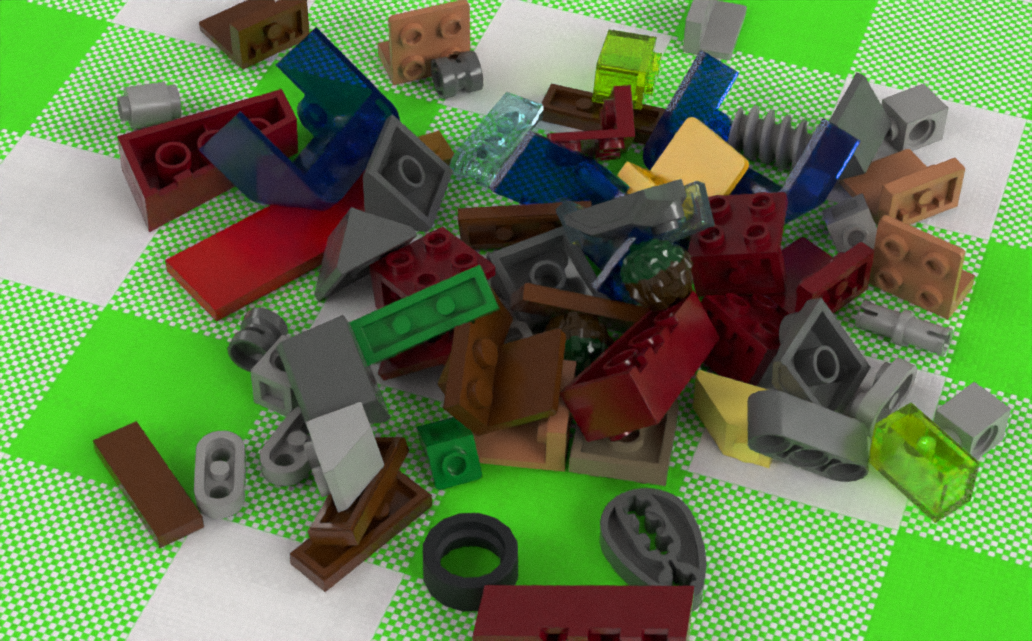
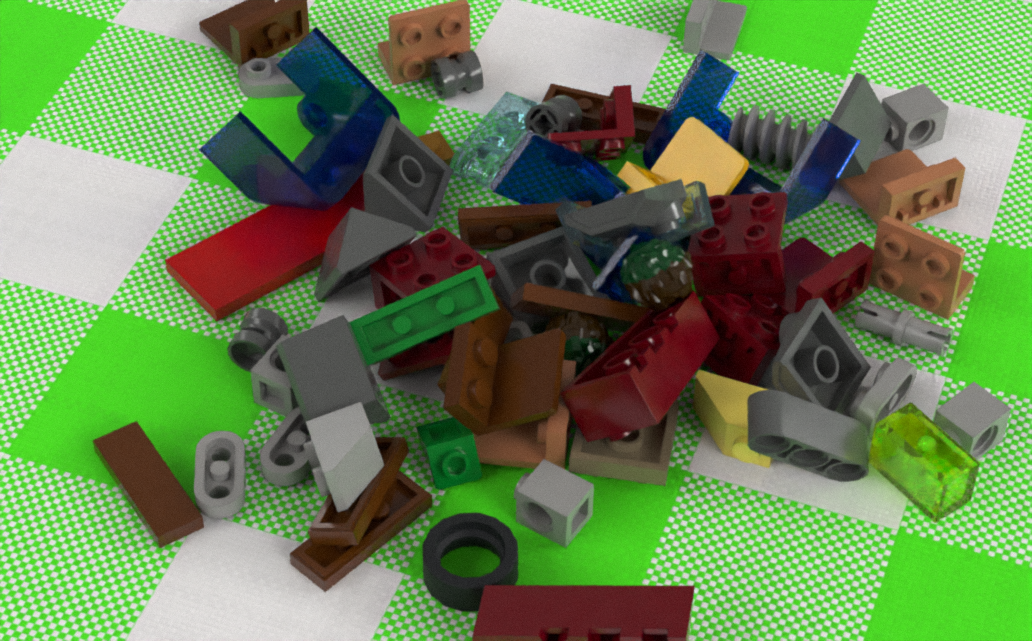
(149, 104): light grey brick -> none
(172, 174): dark red wedge -> none
(265, 80): none -> light grey plate
(553, 502): none -> light grey brick
(554, 116): none -> dark grey wheel
(627, 61): clear neon green brick -> none
(675, 533): dark grey piece -> none
(850, 223): light grey bracket -> none

